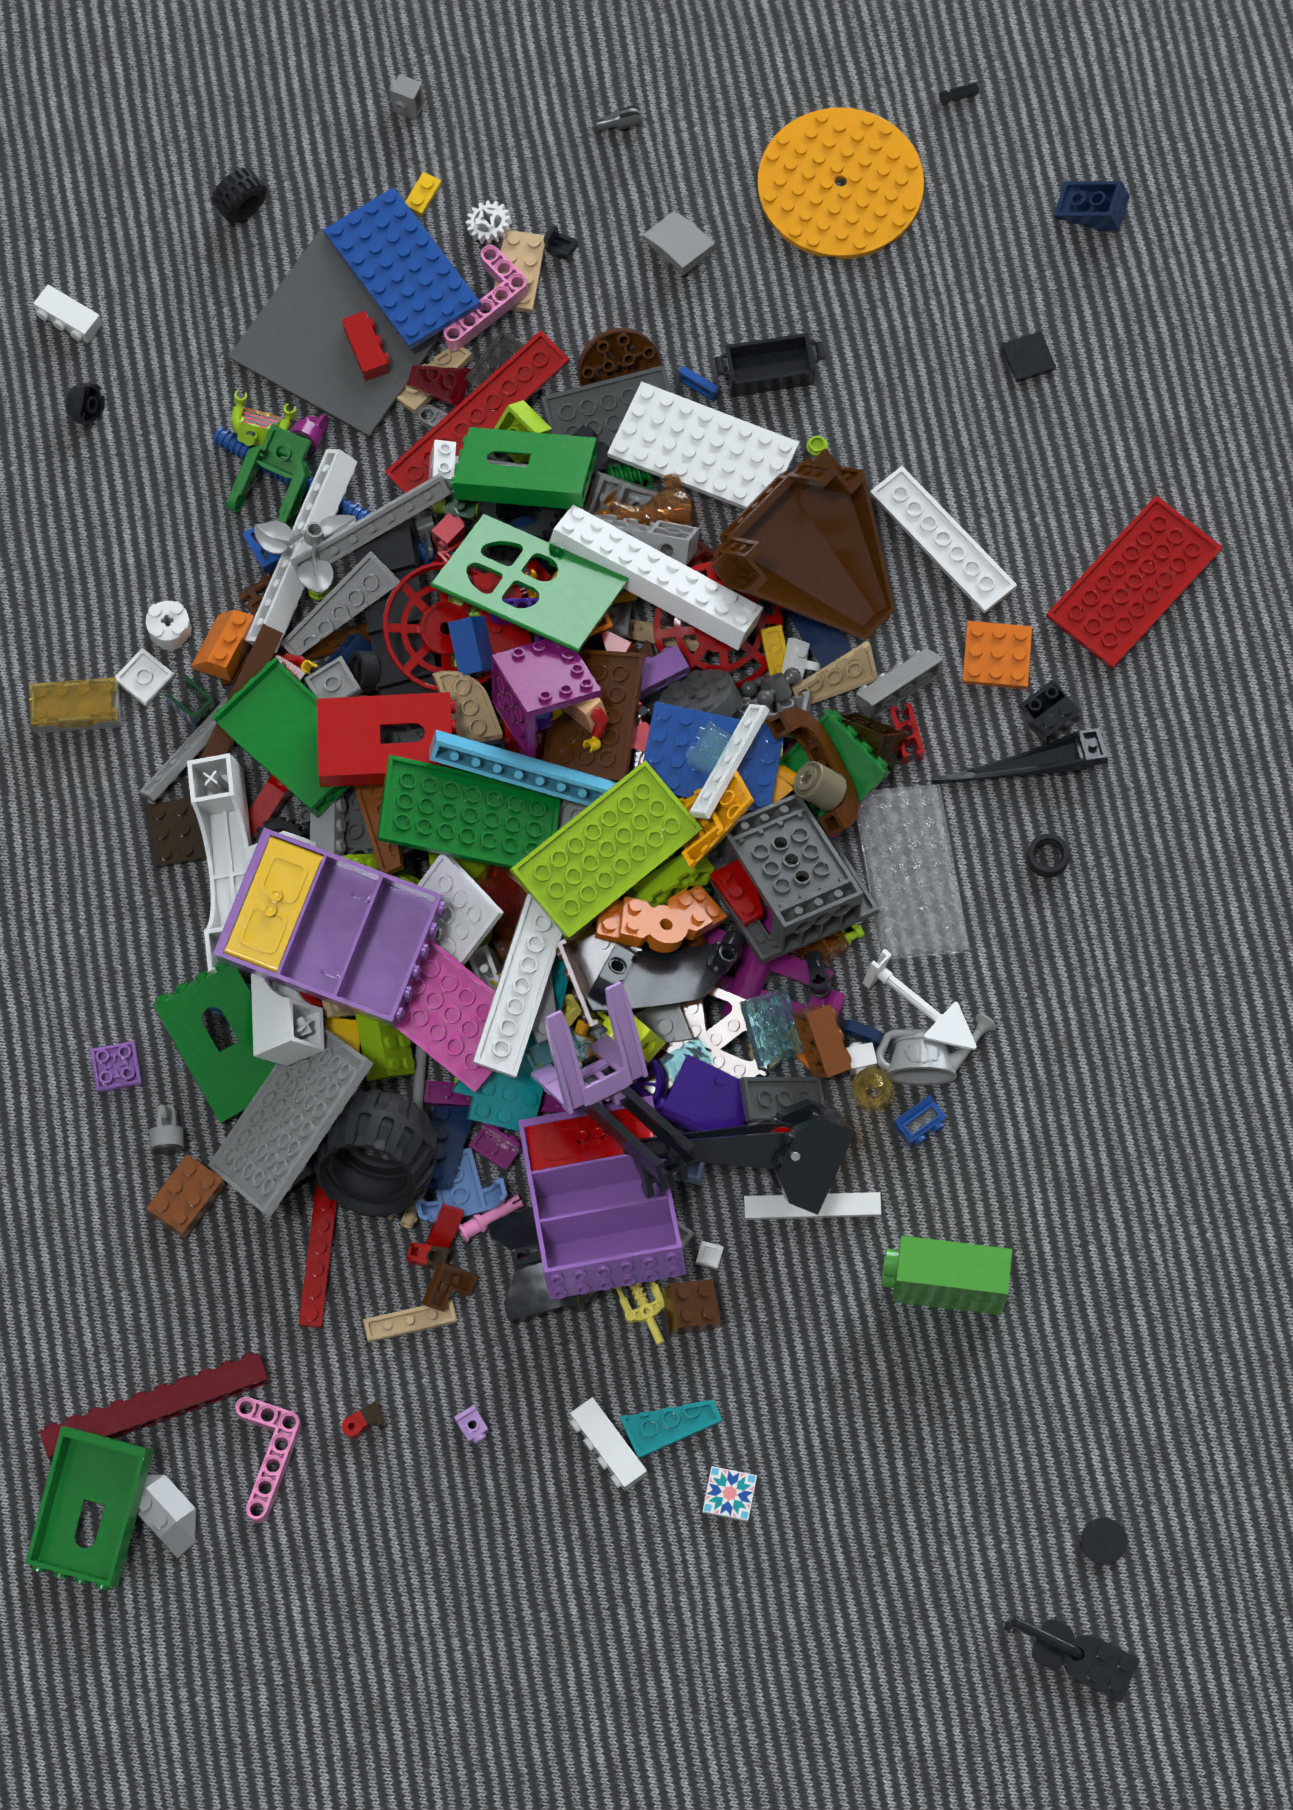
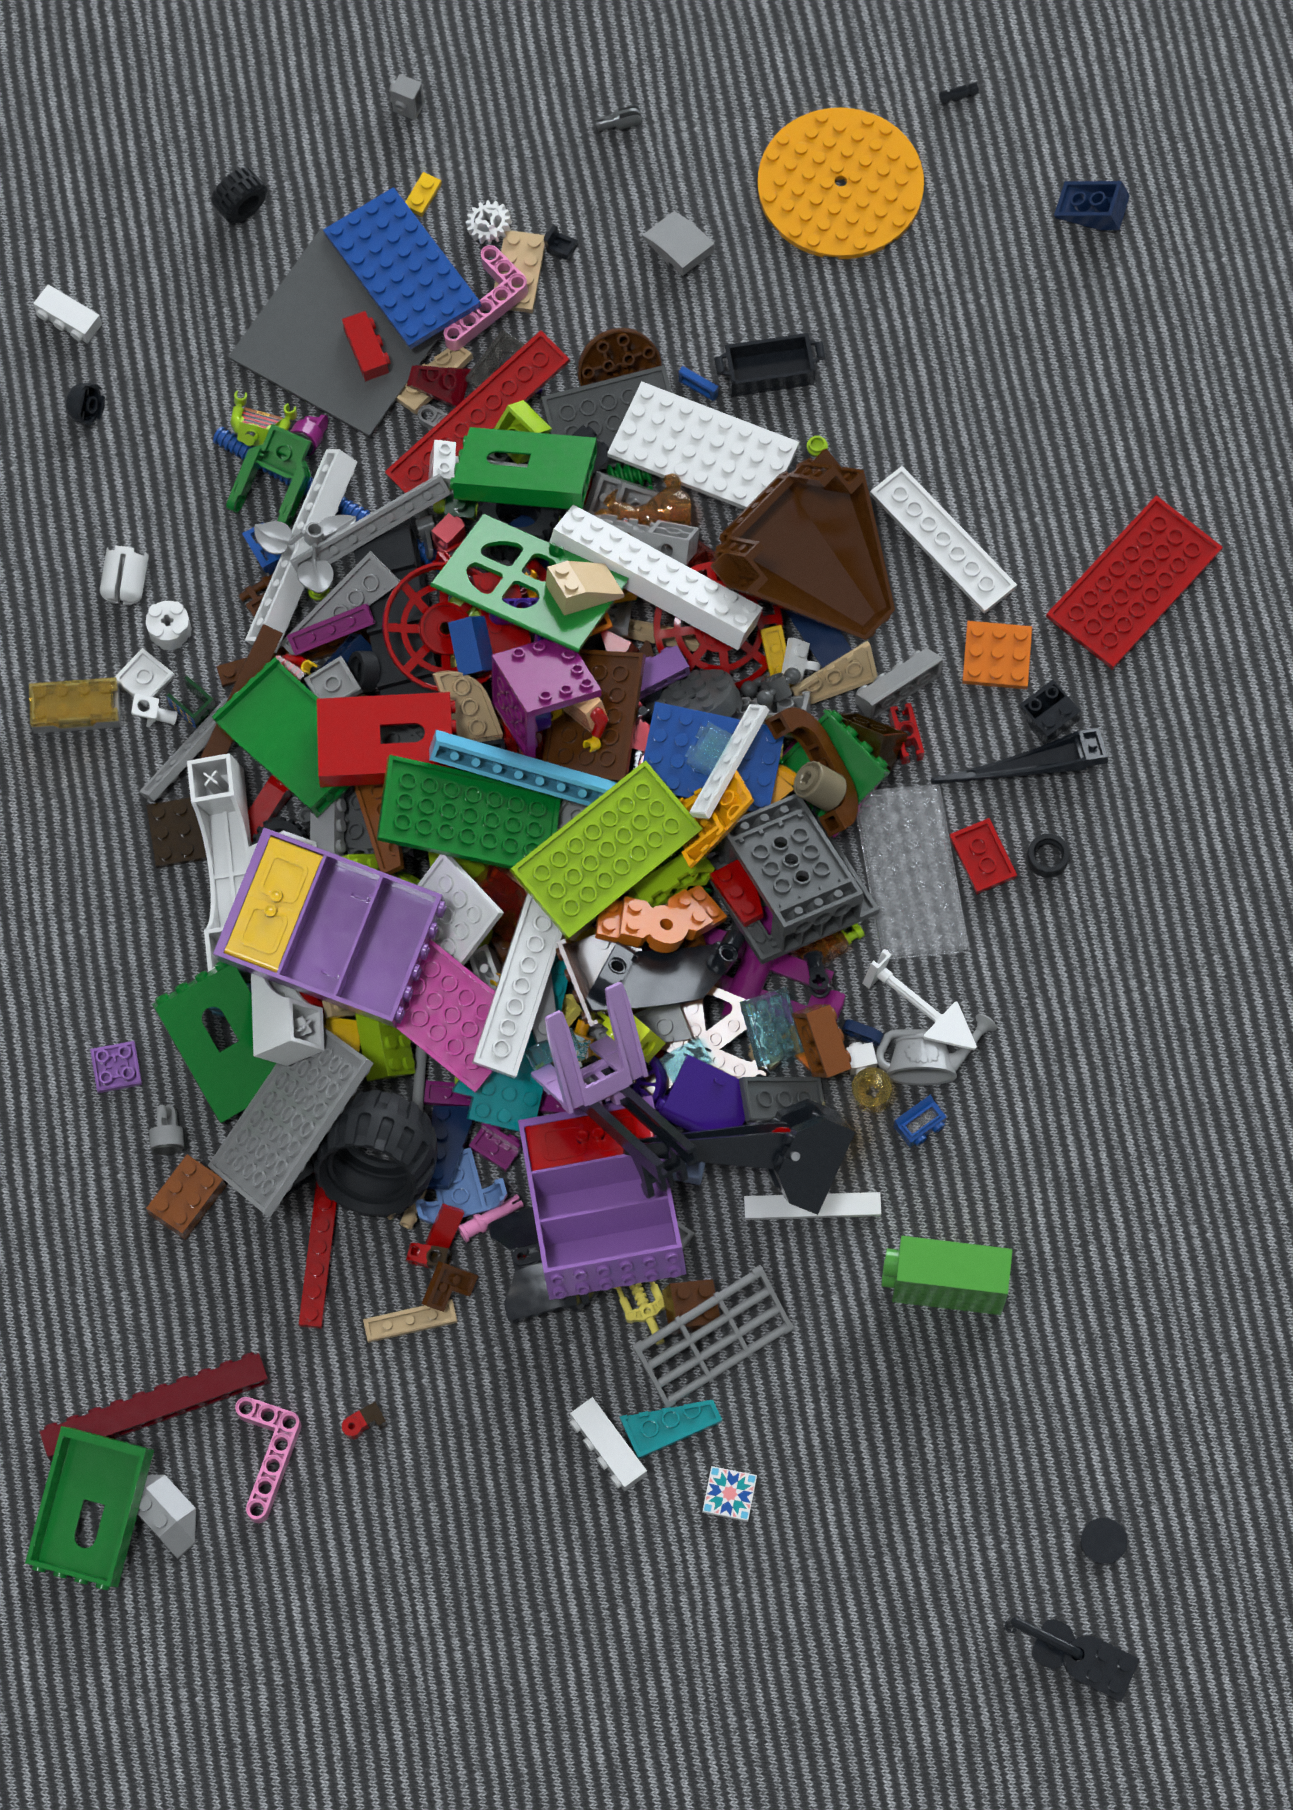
(123, 575): none -> white cylinder
(154, 712): none -> white bracket
(224, 645): orange slope -> none
(331, 629): none -> magenta plate
(472, 1435): lavender brick -> none
(581, 585): none -> tan slope
(689, 1340): none -> light grey door
(709, 1255): white tile -> none
(983, 856): none -> red plate
(1028, 356): black tile -> none

